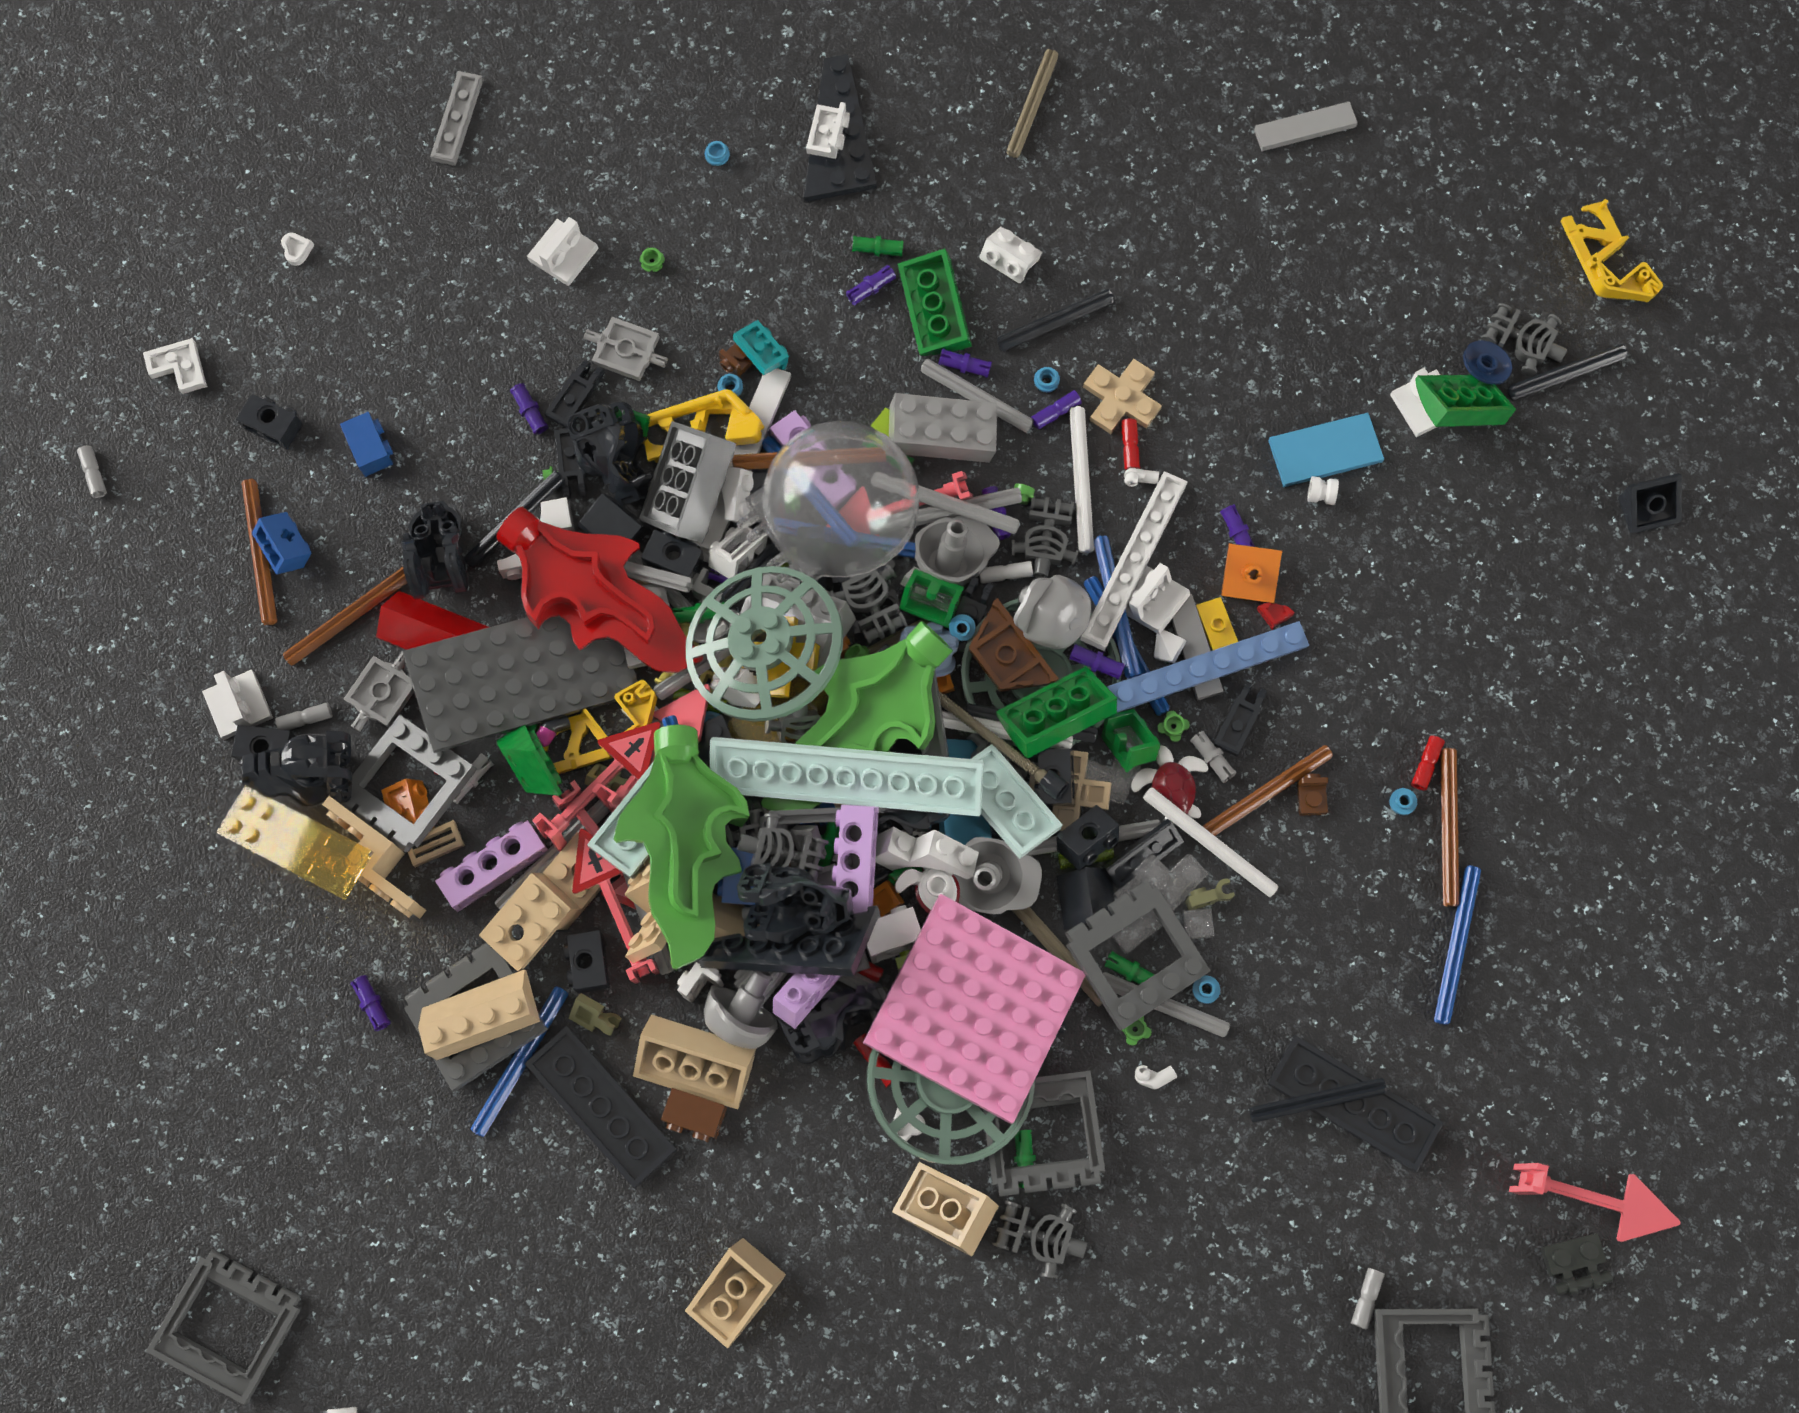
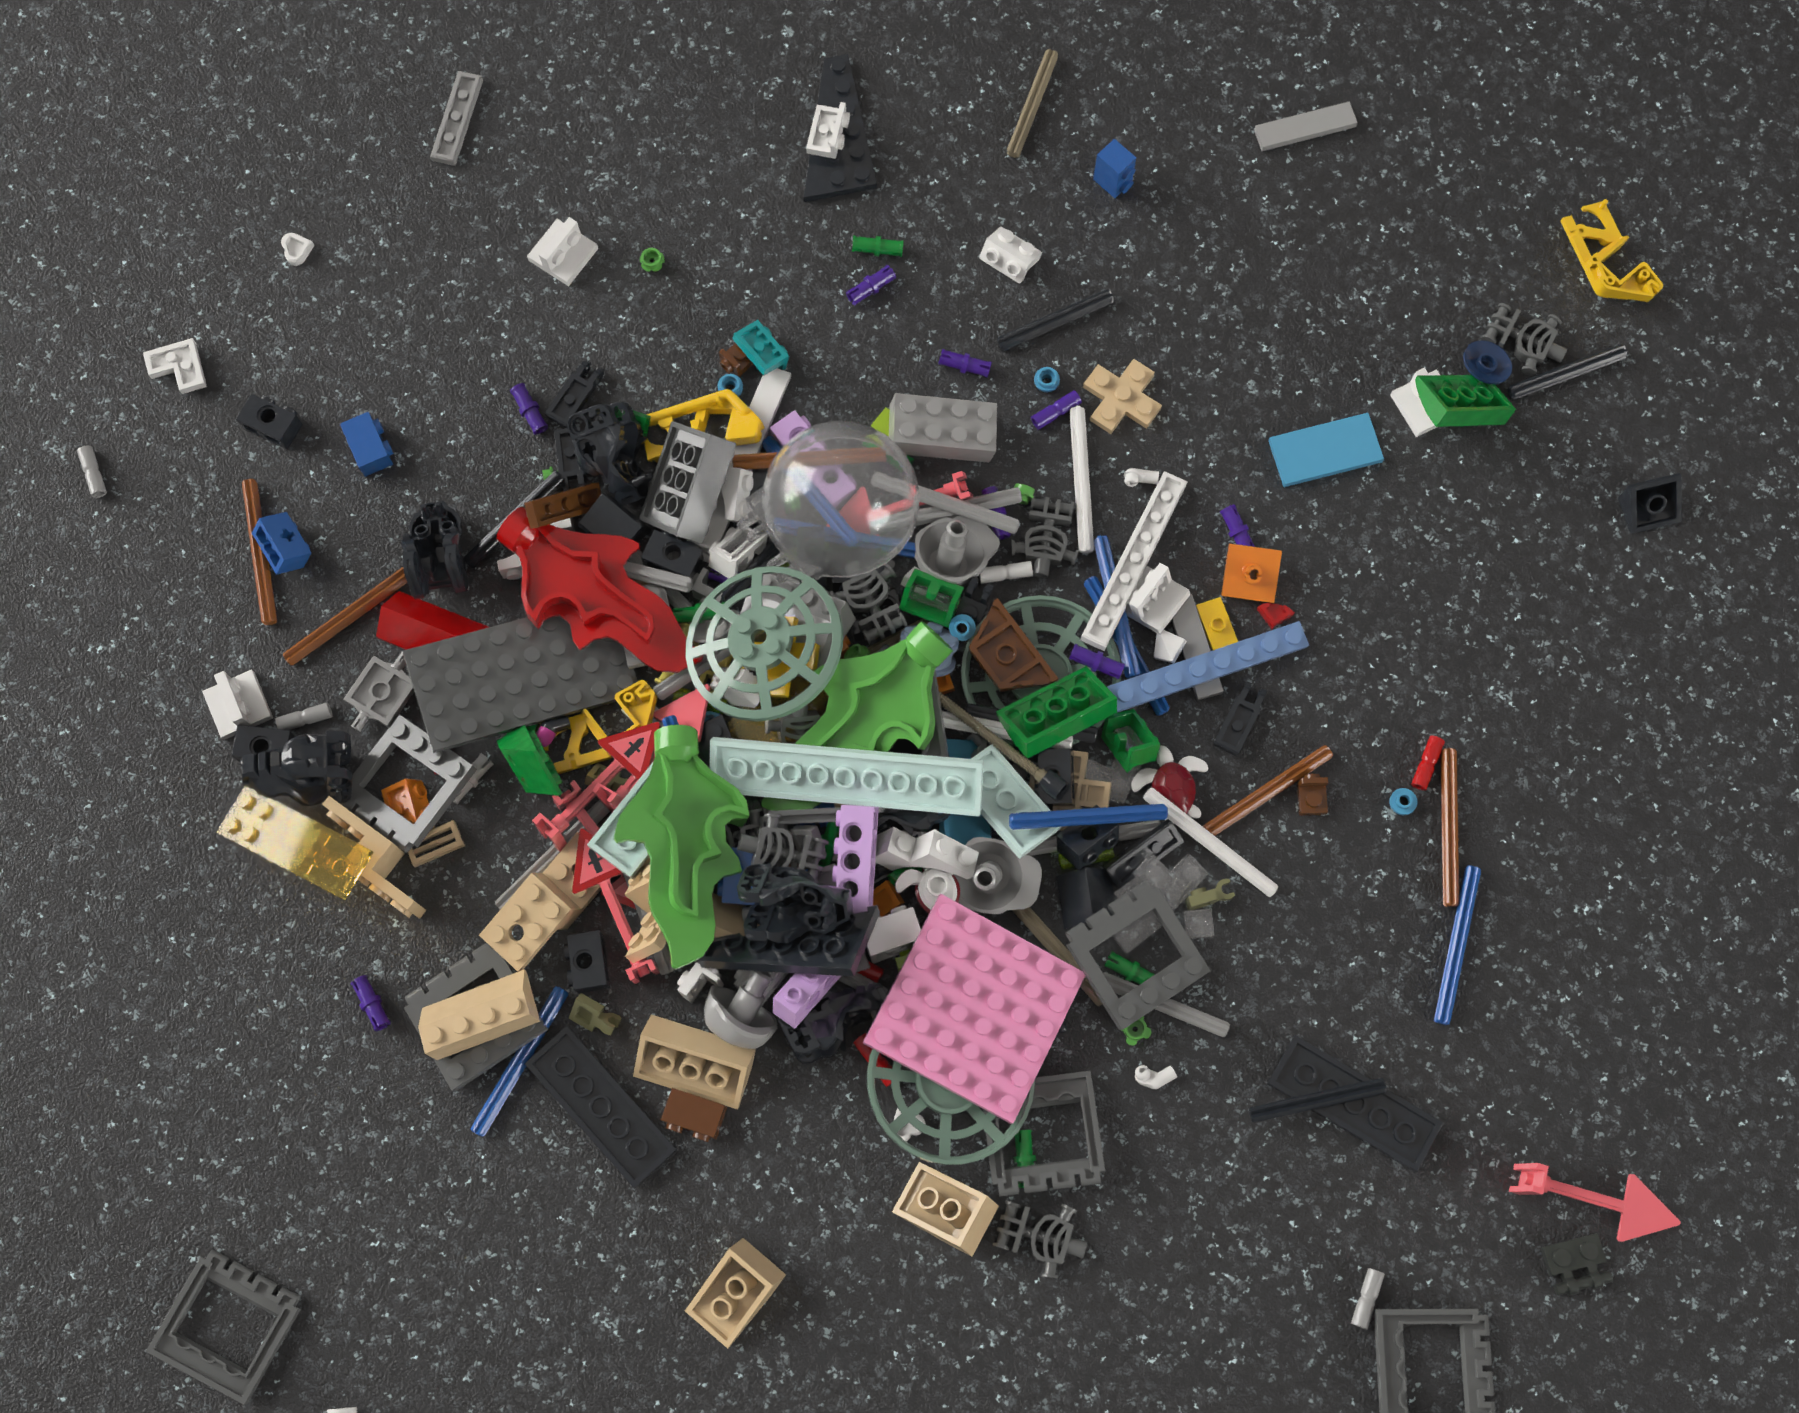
(485, 880): lavender brick -> none
(562, 505): none -> reddish brown plate
(625, 348): light grey plate -> none
(716, 153): dark azure plate -> none
(934, 303): green slope -> none
(974, 393): light grey axle -> none
(1053, 611): light grey piece -> none
(1088, 816): none -> blue axle
(1115, 168): none -> blue brick
(1130, 442): red piece -> none
(1173, 718): bright green plate -> none
(1202, 997): dark azure plate -> none
(1213, 756): light grey pin -> none
(1322, 490): white wheel -> none

